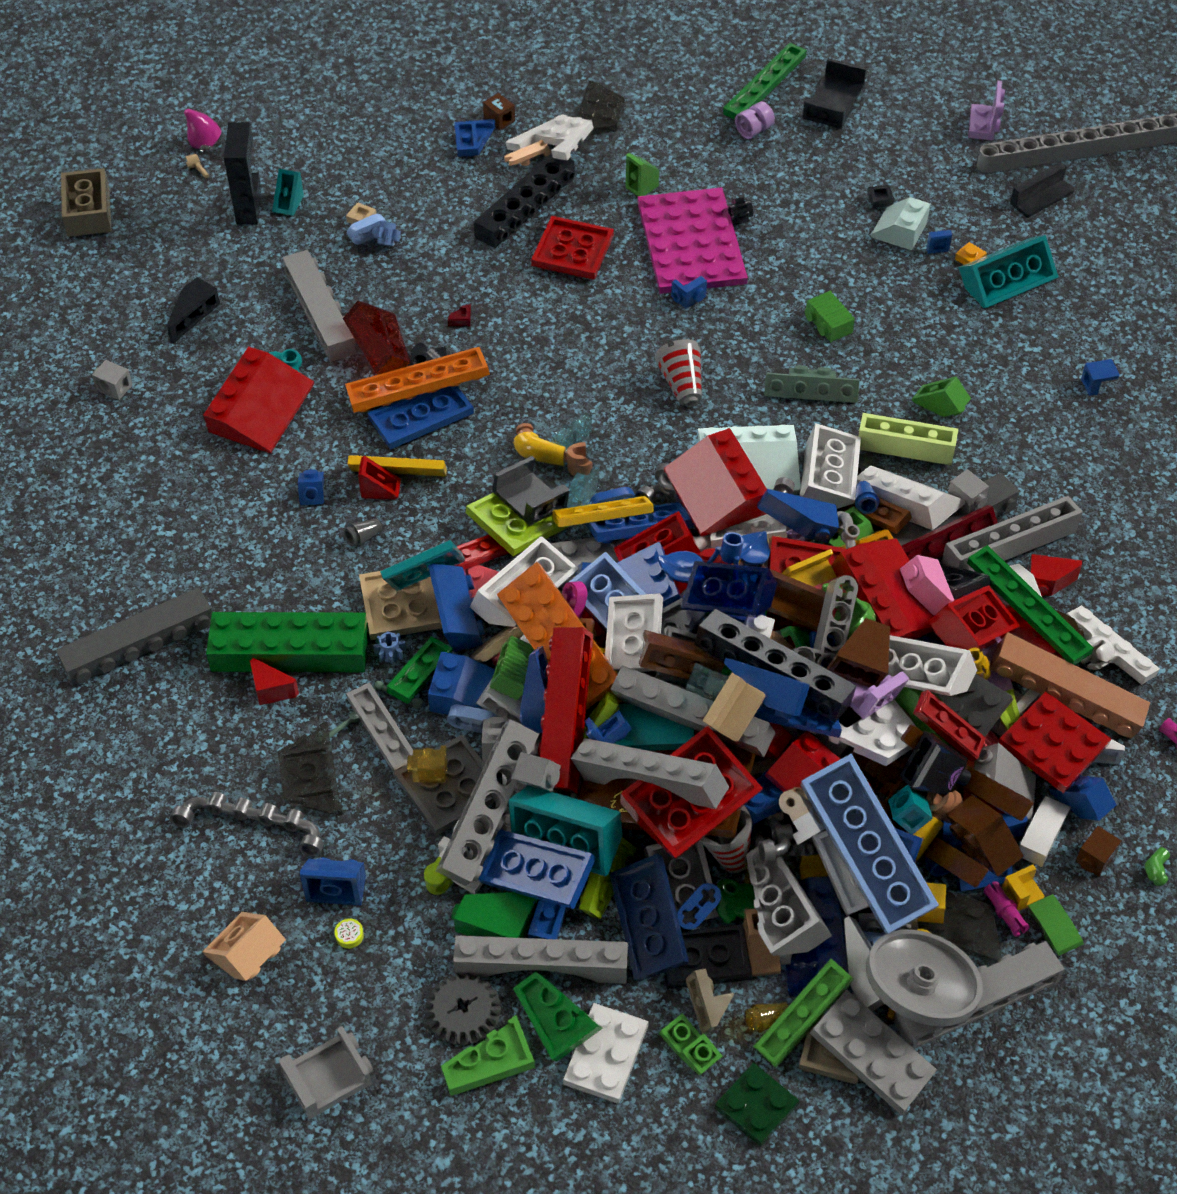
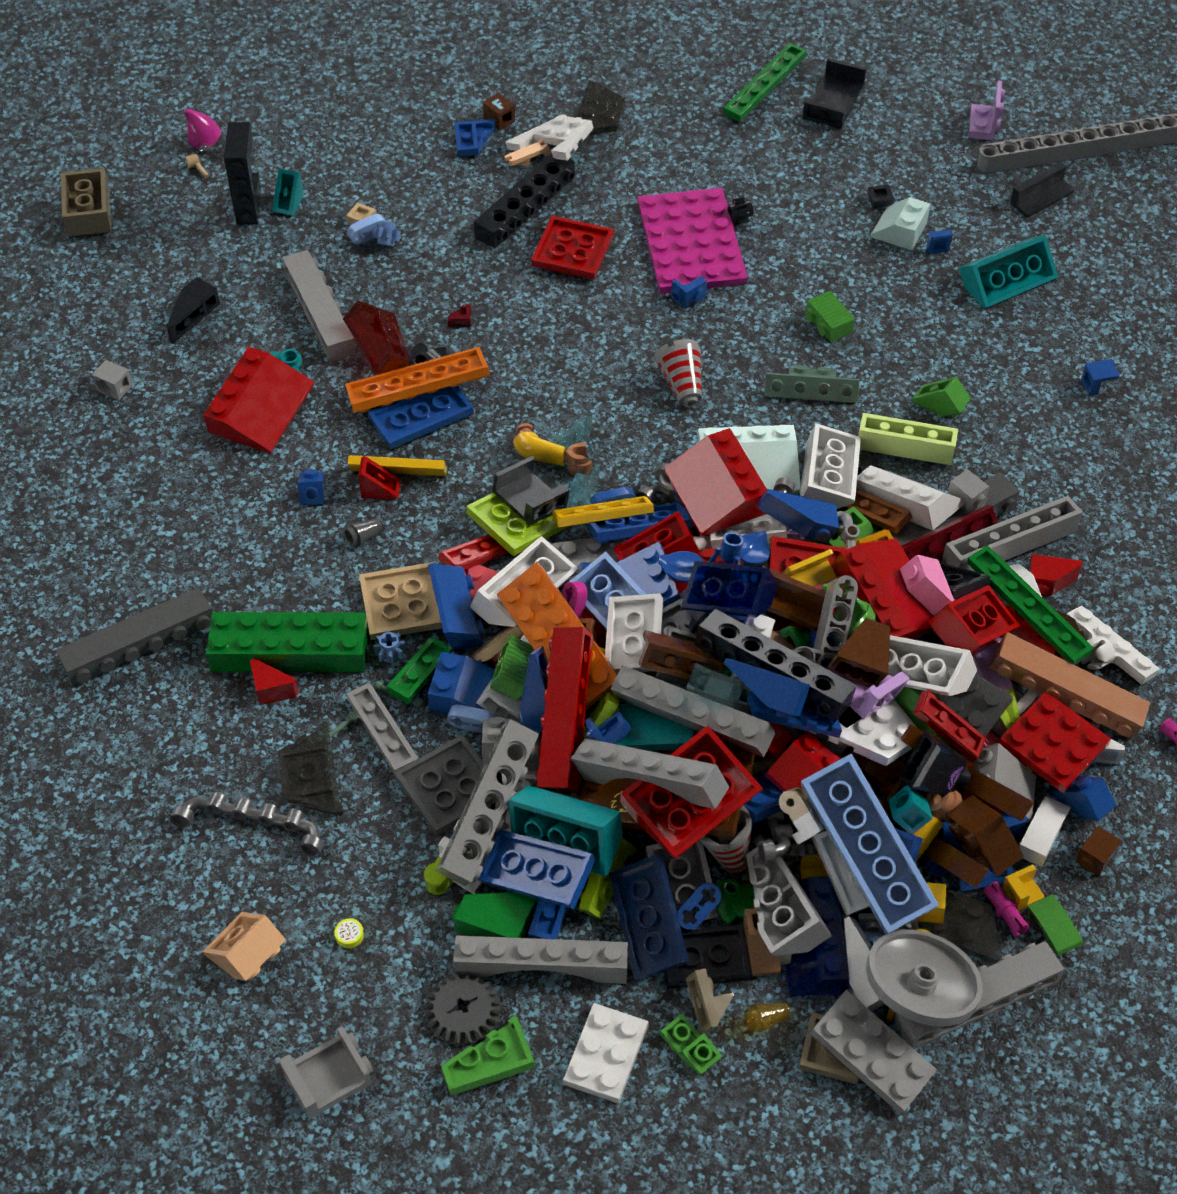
(333, 881): blue slope -> none
(416, 568): teal tile -> none
(428, 765): clear yellow brick -> none
(536, 772): light grey brick -> none
(554, 1016): green wing -> none
(640, 175): bright green slope -> none
(734, 708): tan panel -> none
(754, 120): lavender wheel -> none
(757, 1104): dark green plate -> none
(803, 1013): bright green tile -> none
(866, 498): blue cone -> none
(969, 253): light orange plate -> none
(981, 662): yellow pin -> none
(1155, 868): bright green arm -> none

